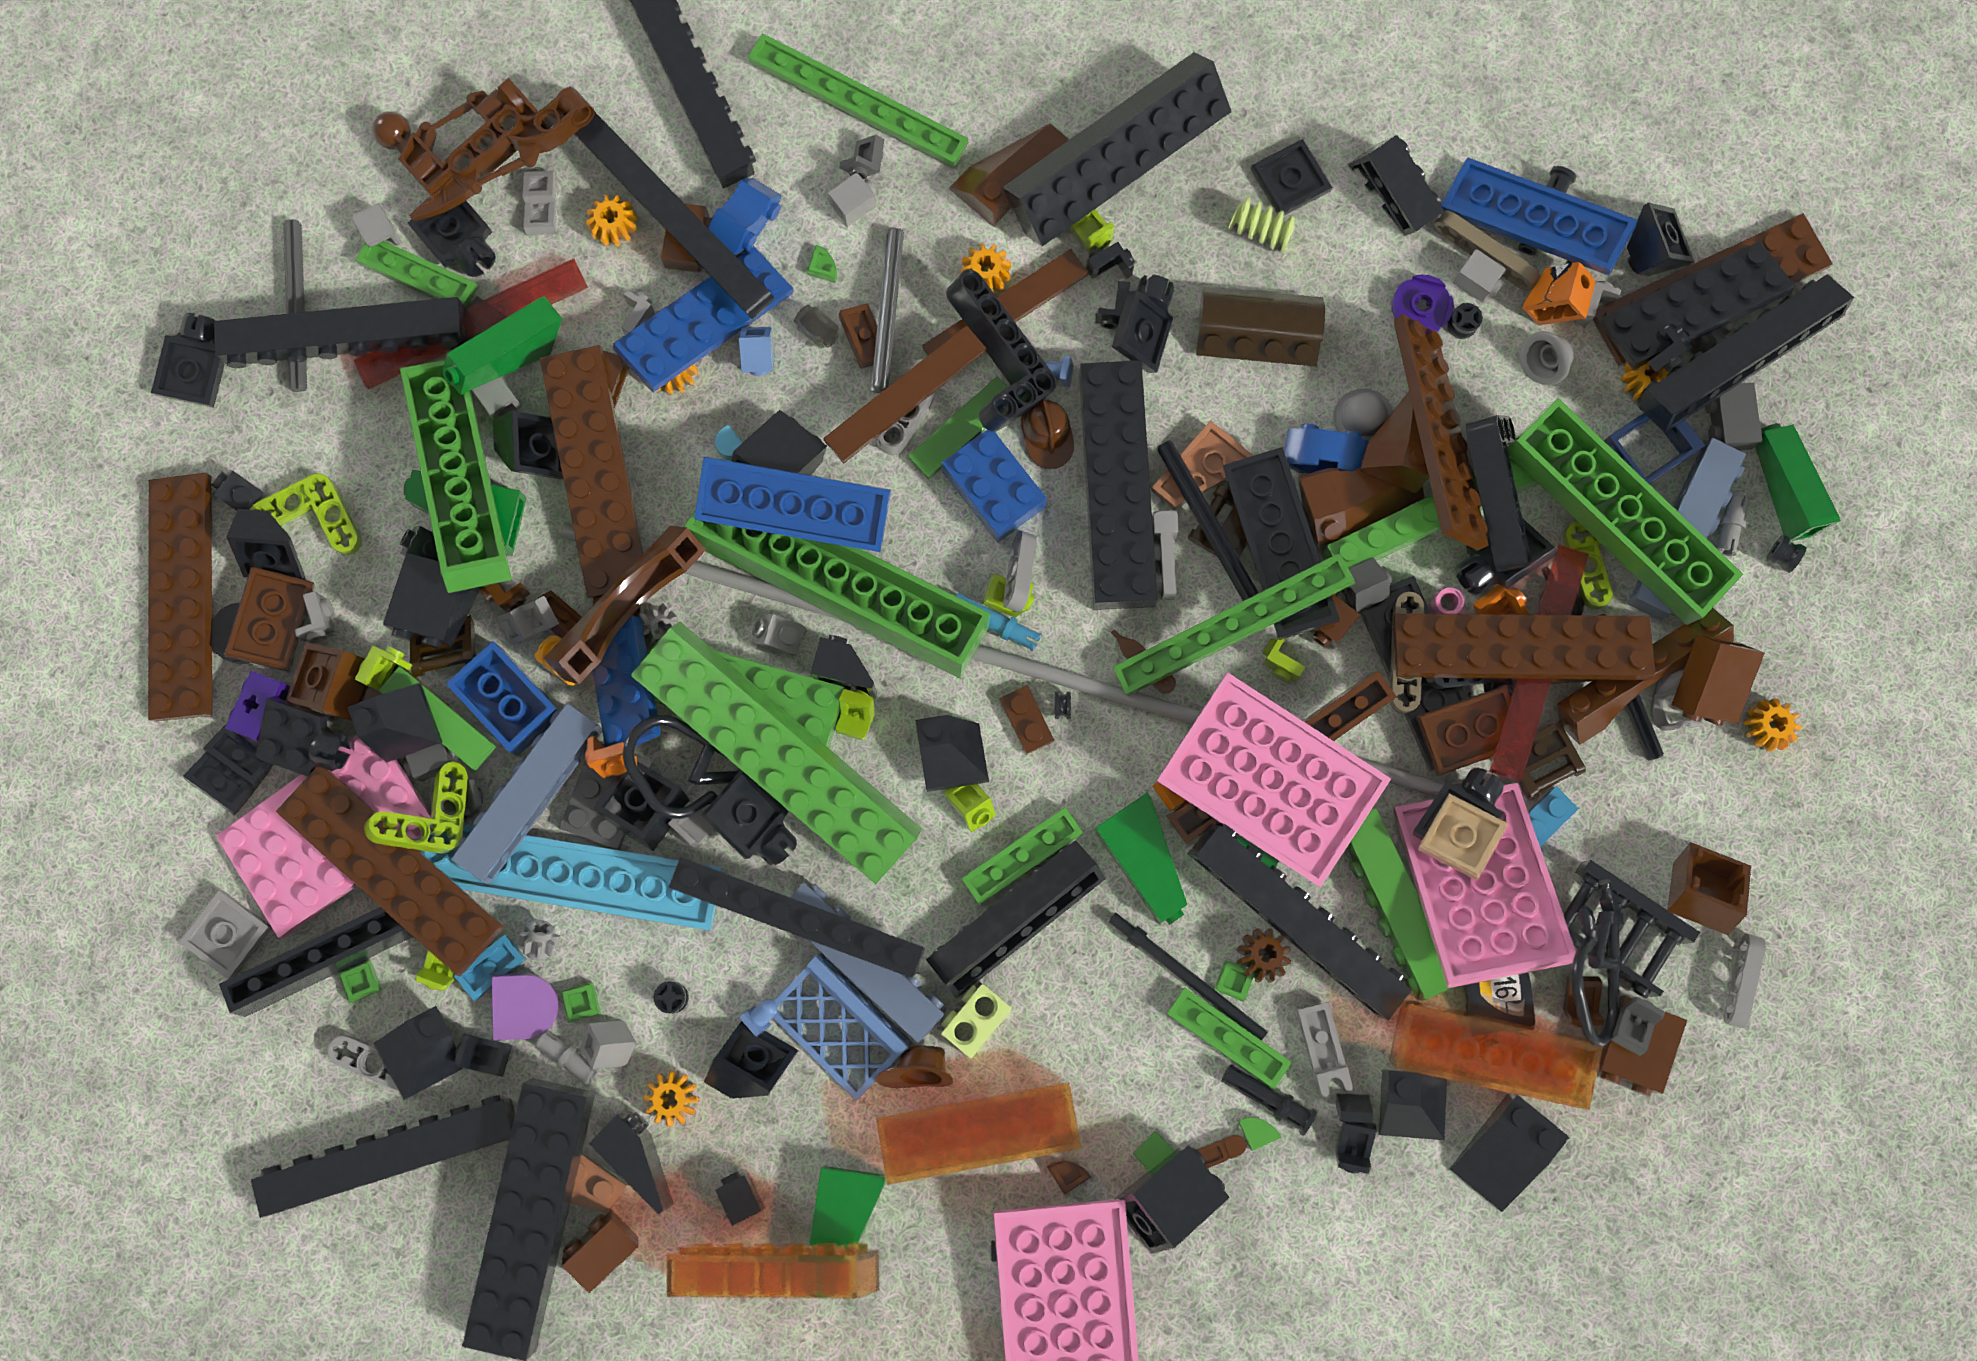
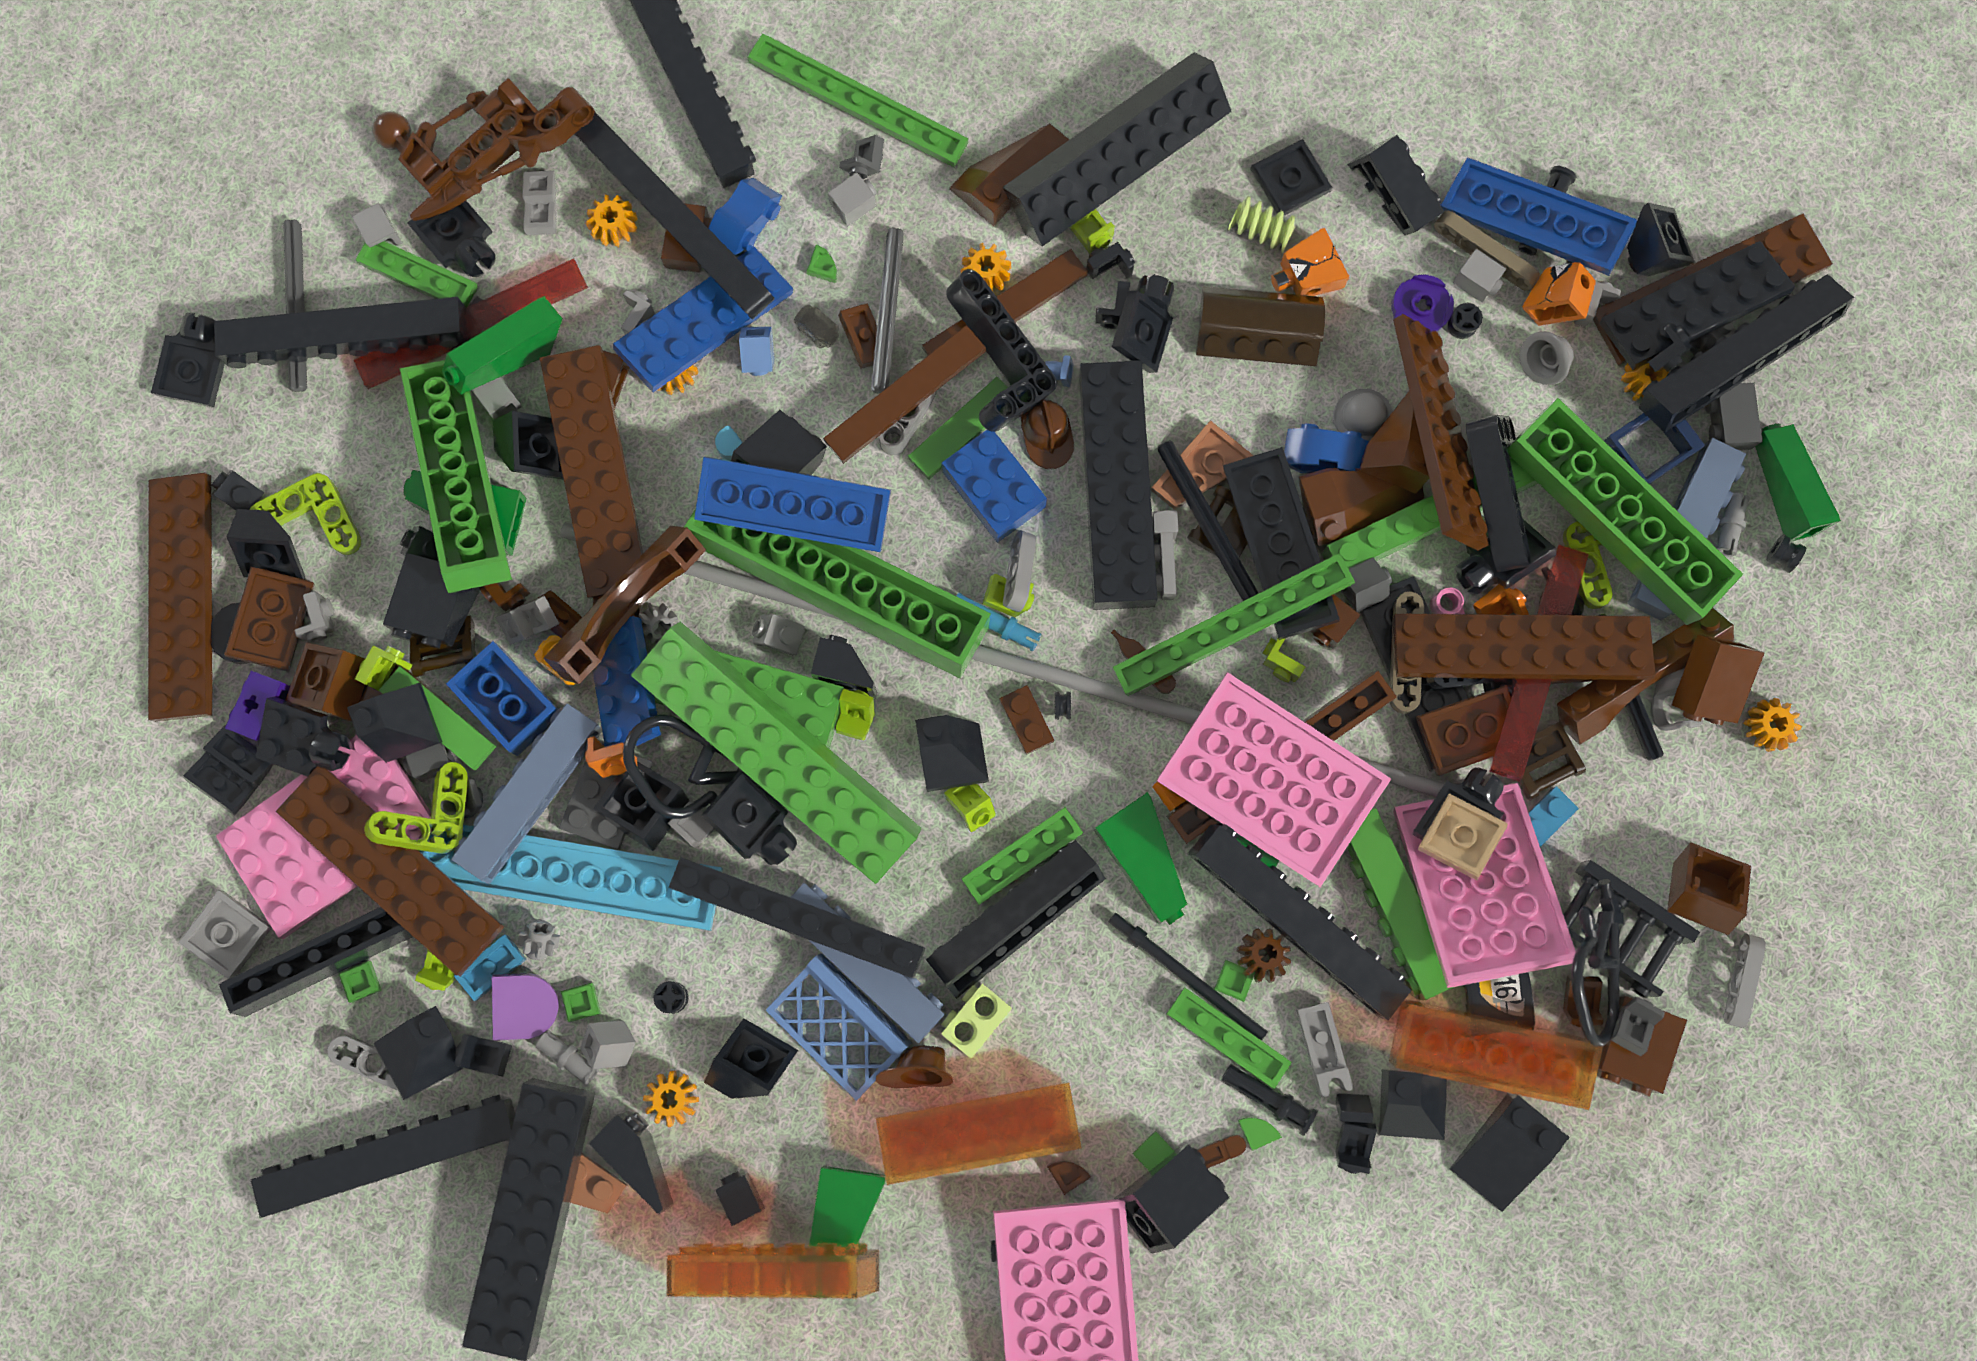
(599, 1250): reddish brown brick -> none
(758, 1016): medium blue piece -> none
(1311, 267): none -> orange torso

